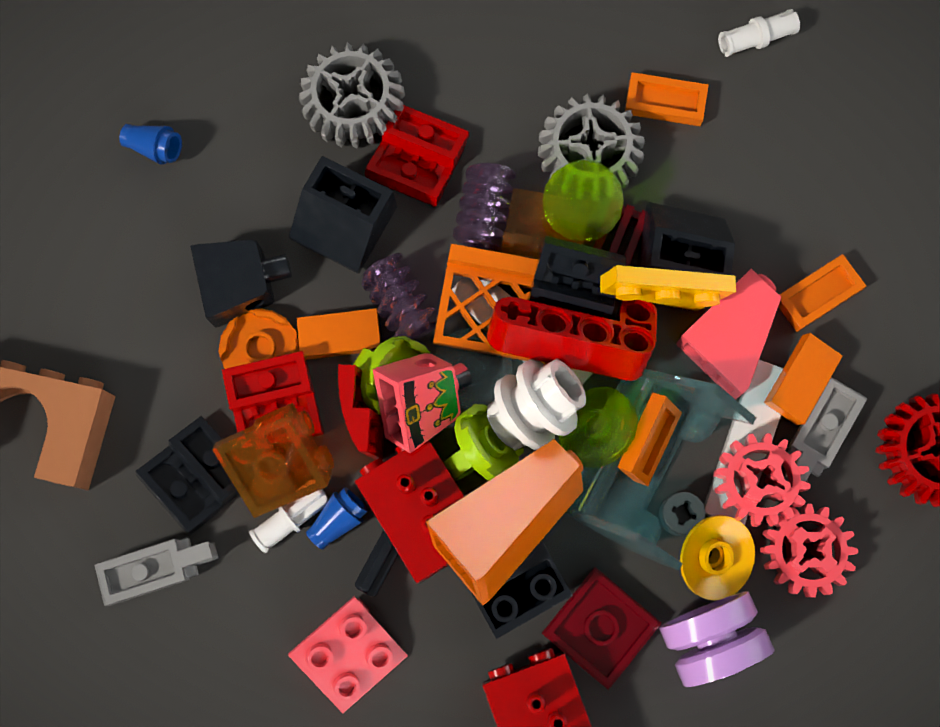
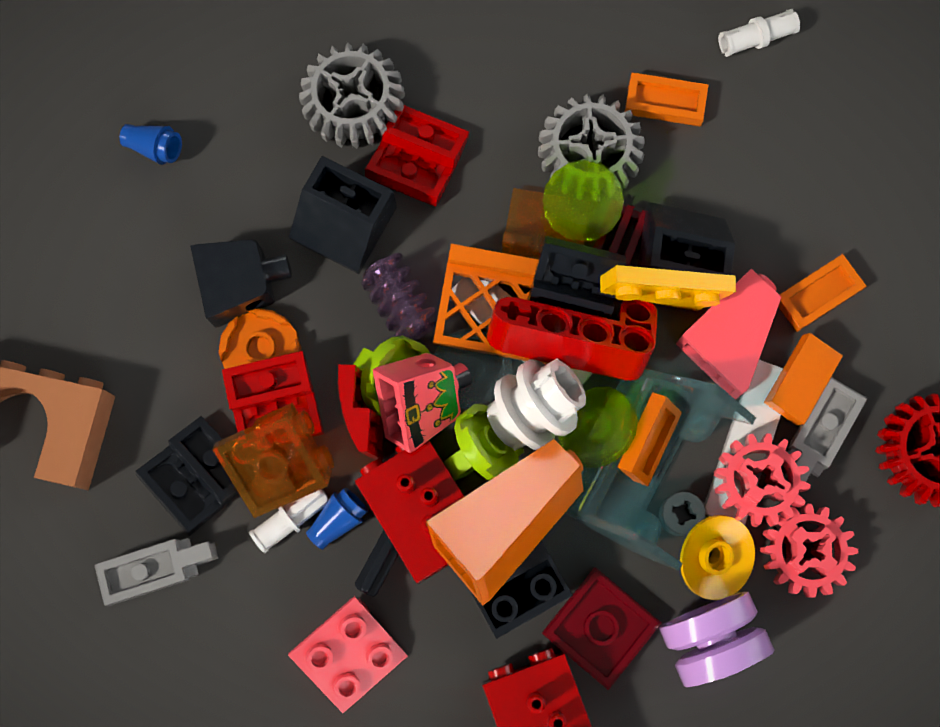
(338, 333): orange tile -> none
(480, 205): clear purple piece -> none

